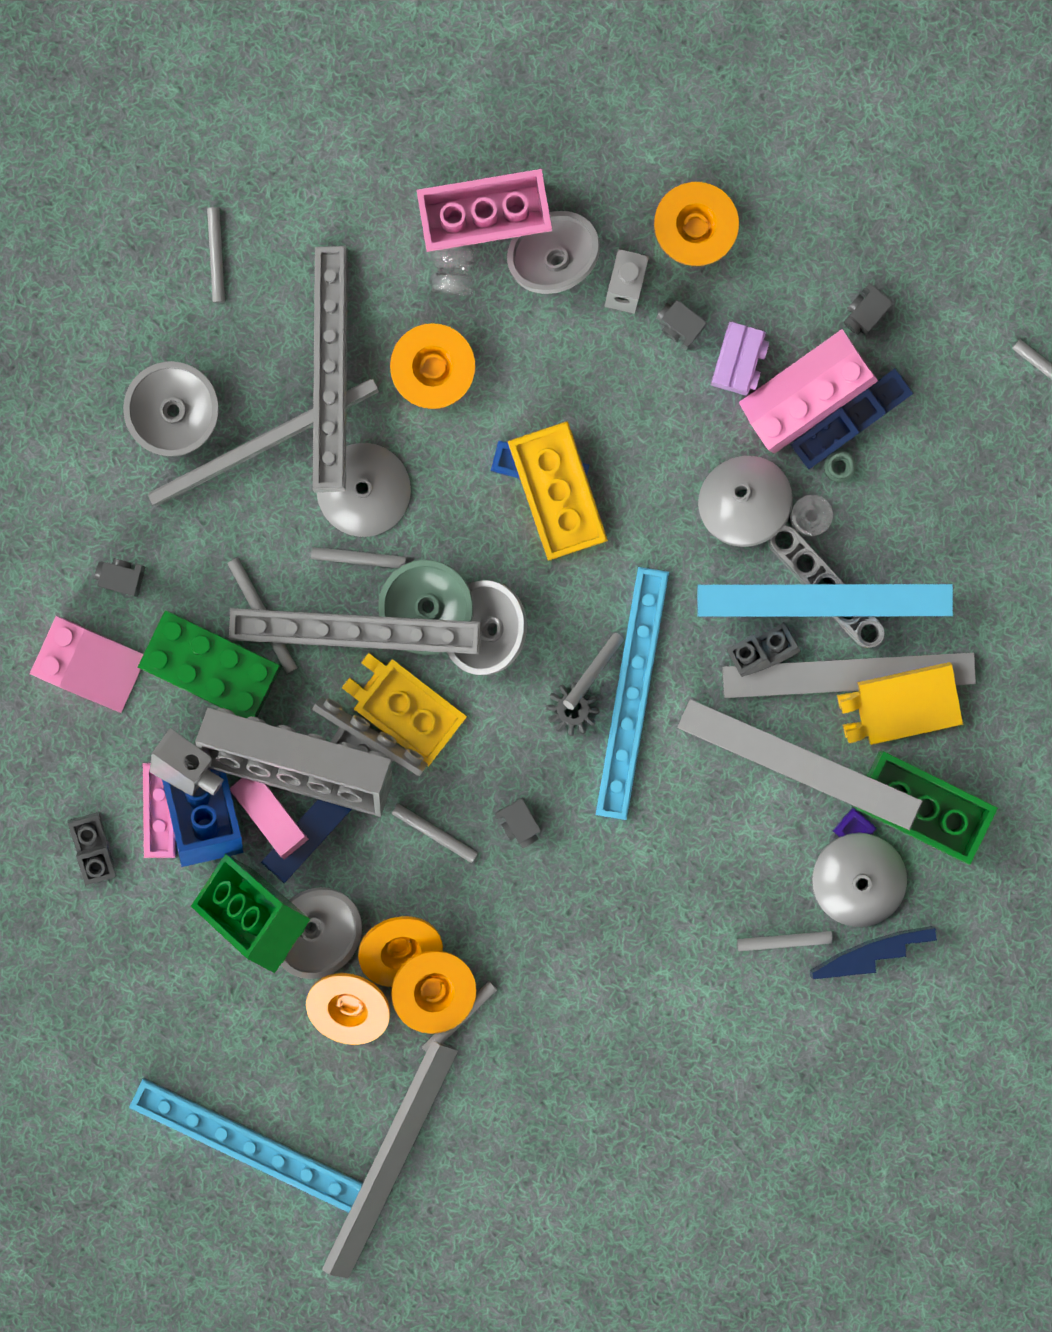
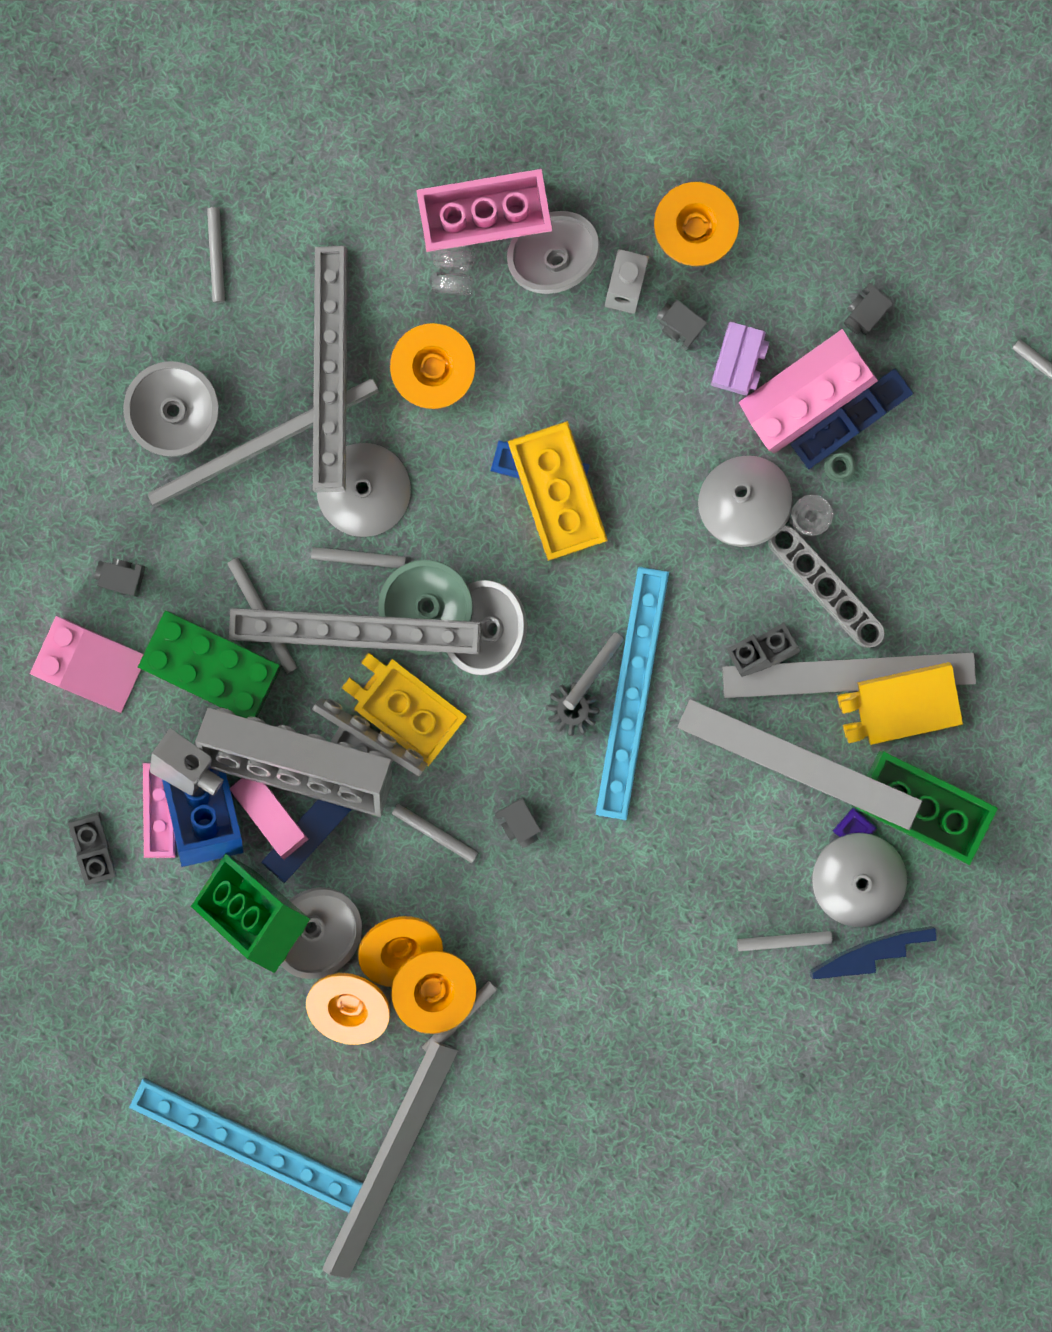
(825, 600): medium azure tile -> none

